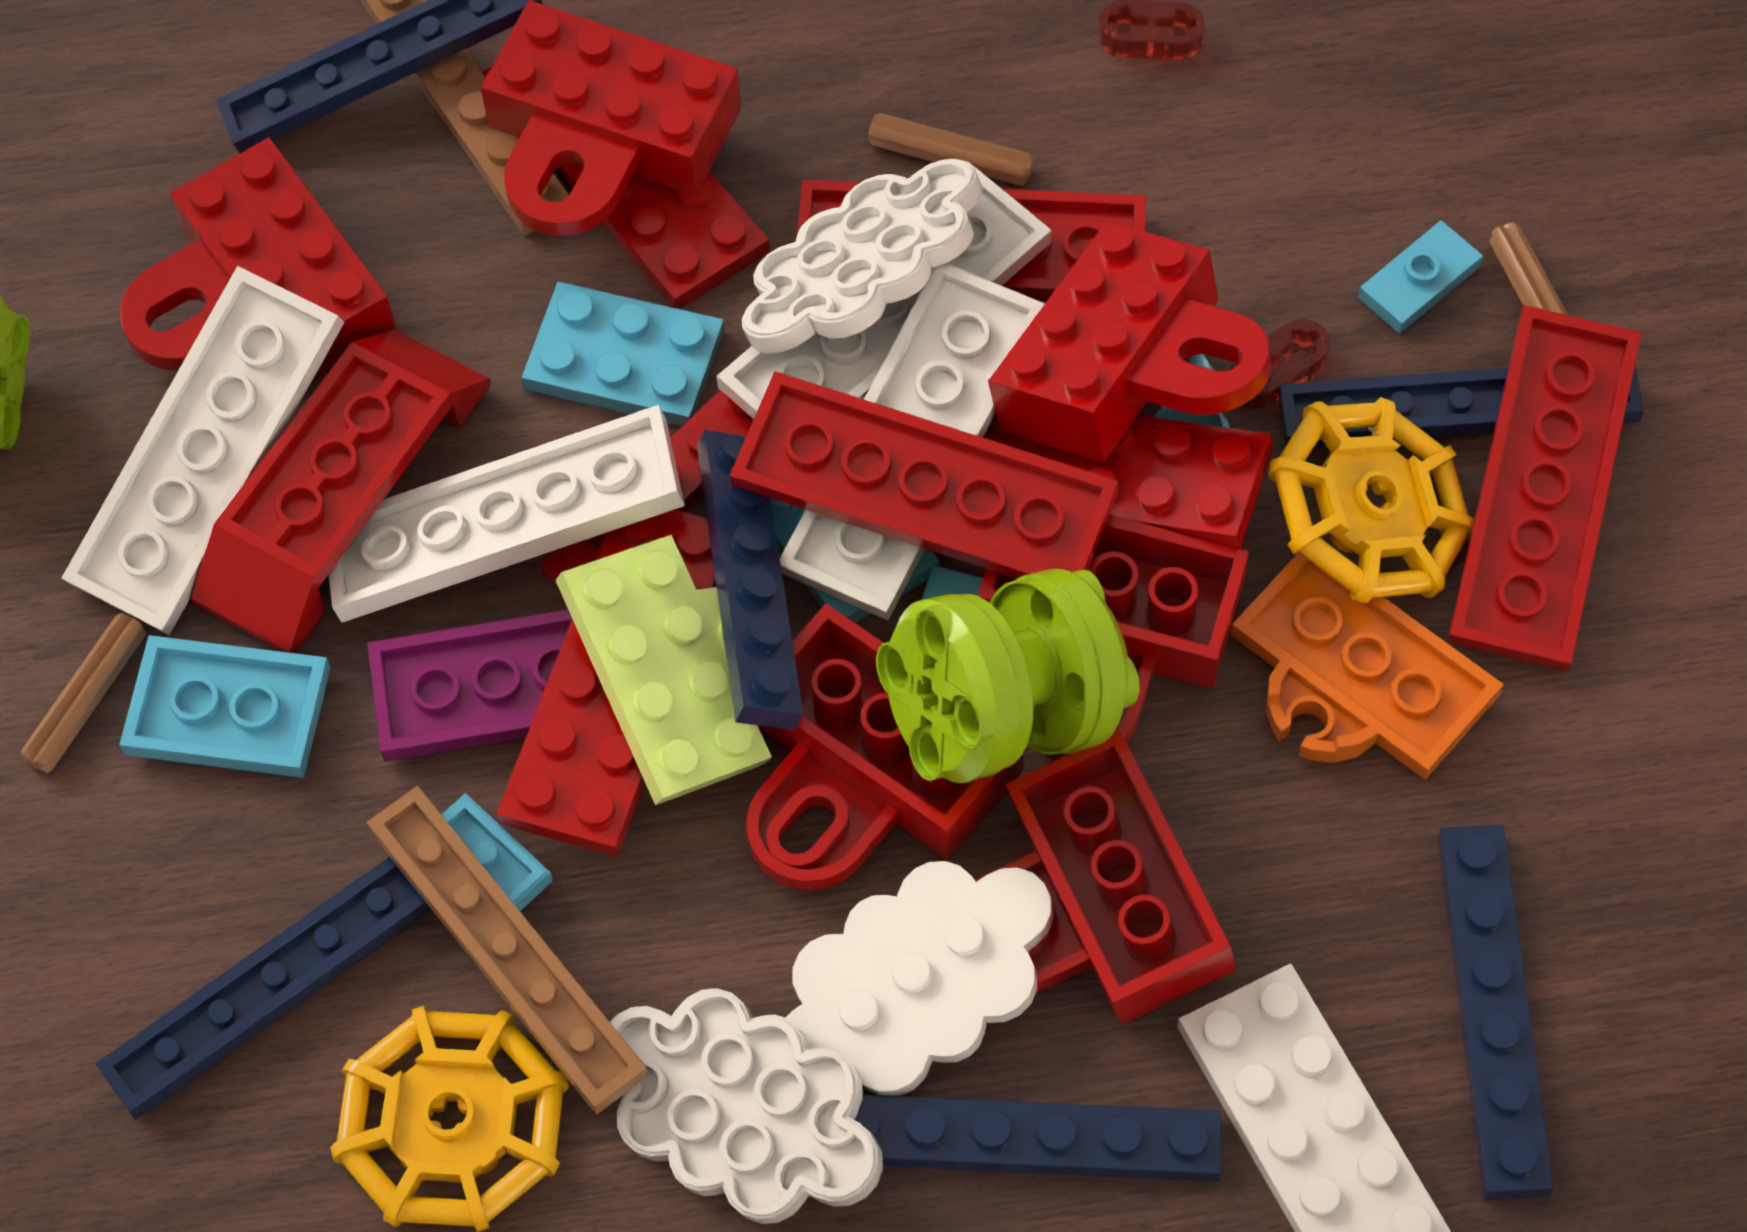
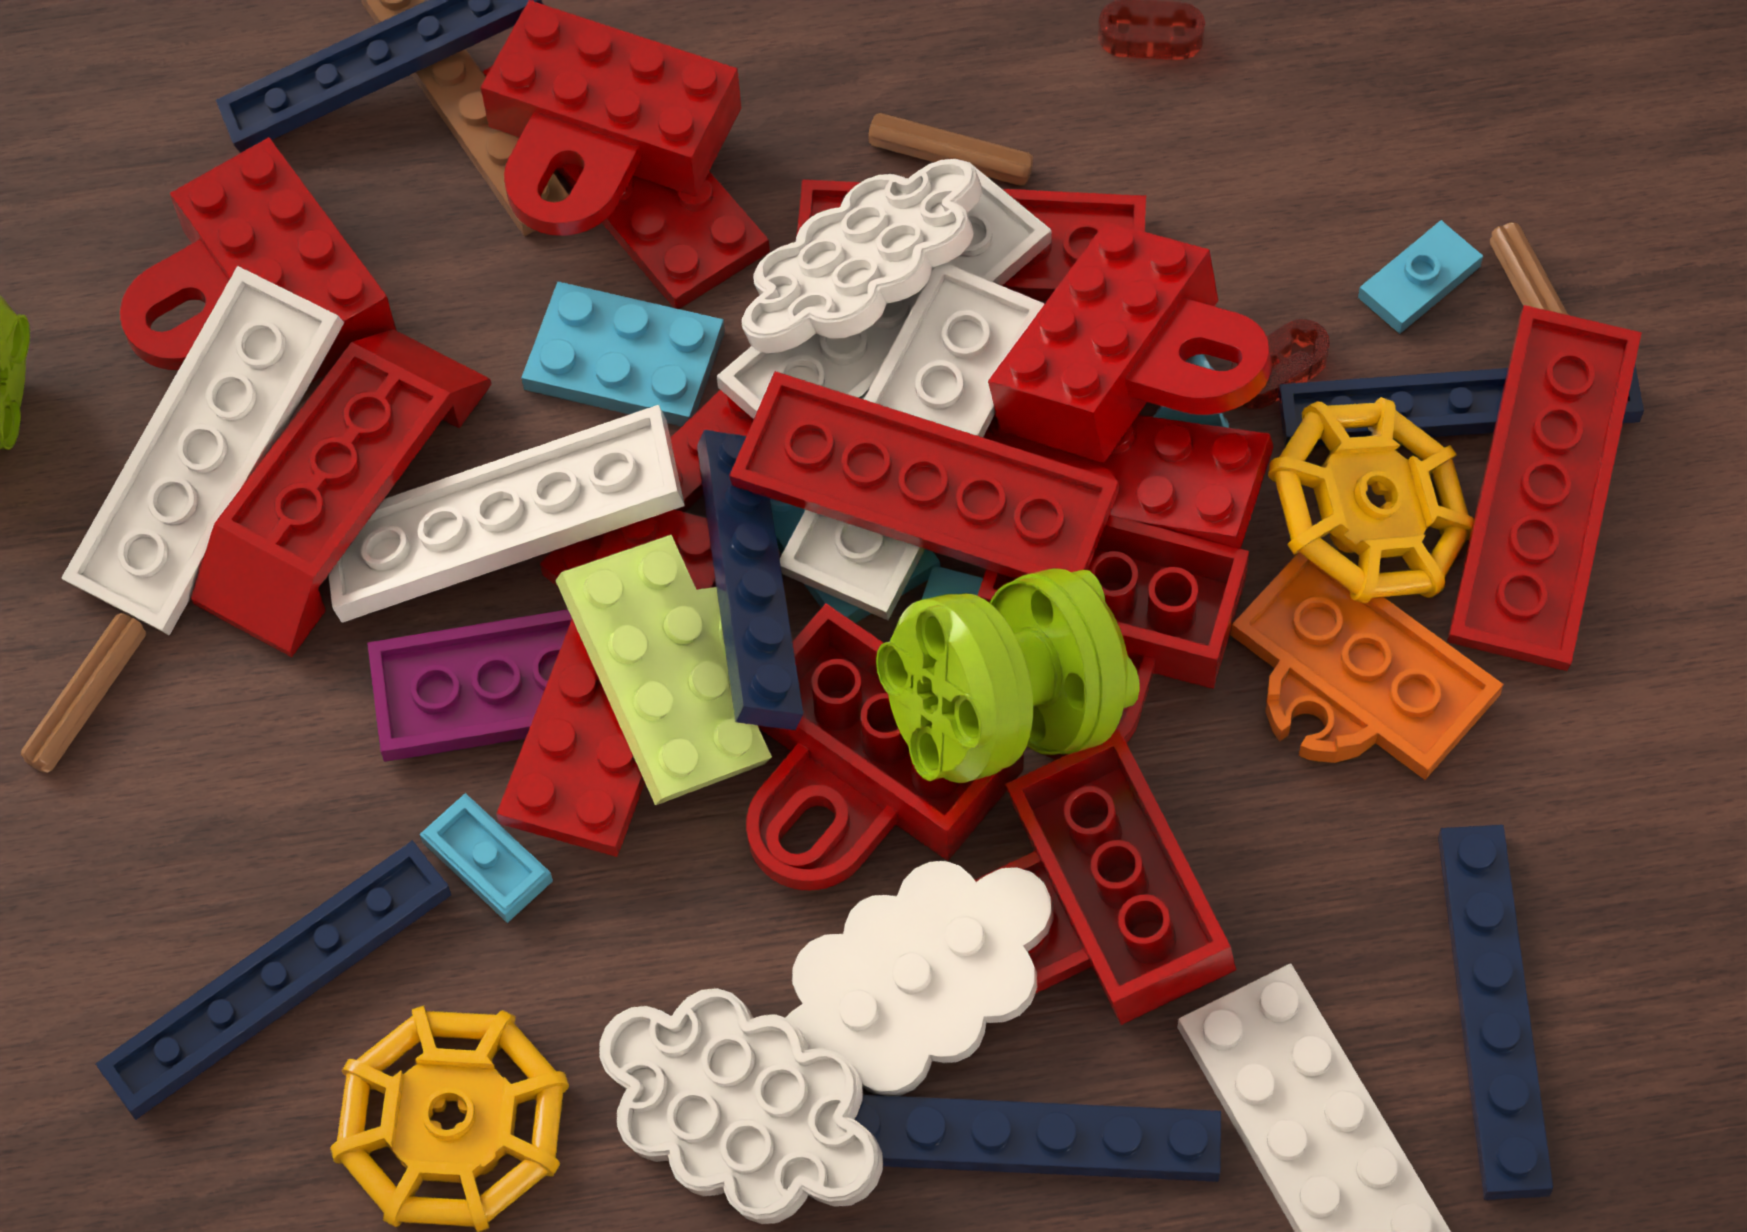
(225, 706): medium azure plate -> none
(507, 950): medium nougat plate -> none

